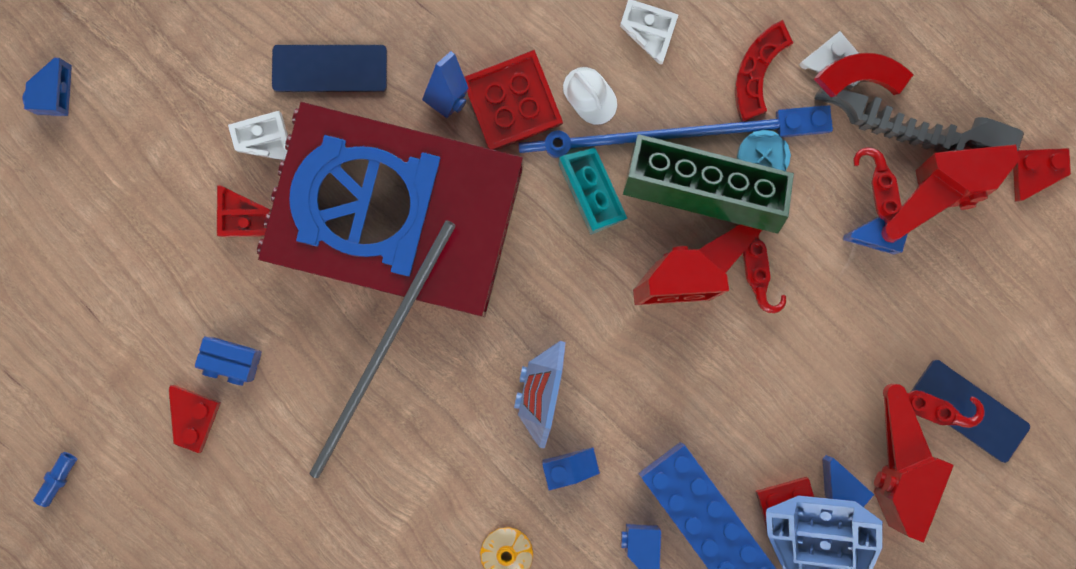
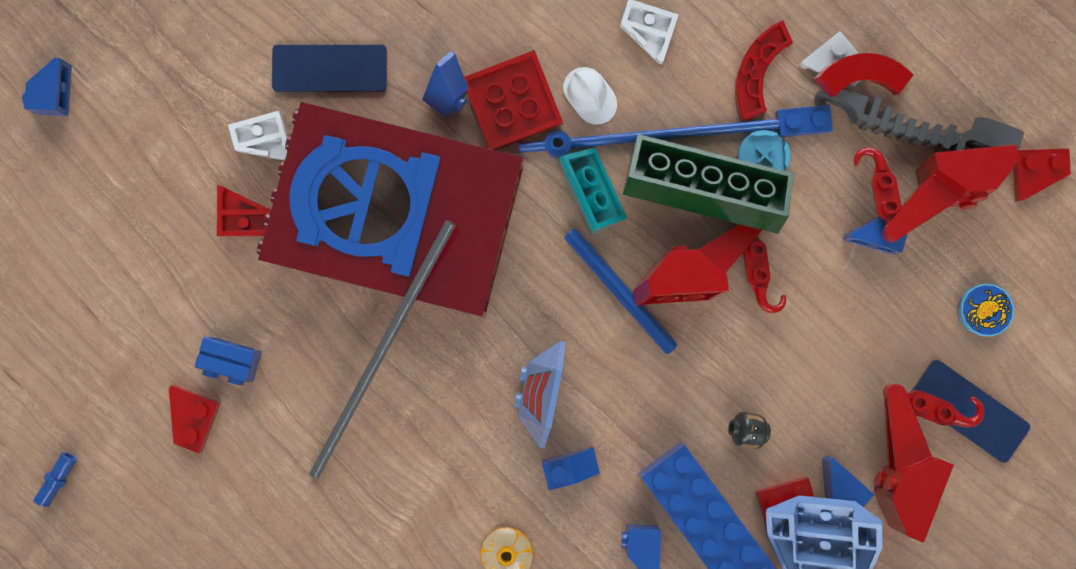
(620, 291): none -> blue axle
(749, 430): none -> pearl dark grey head
(986, 310): none -> tile

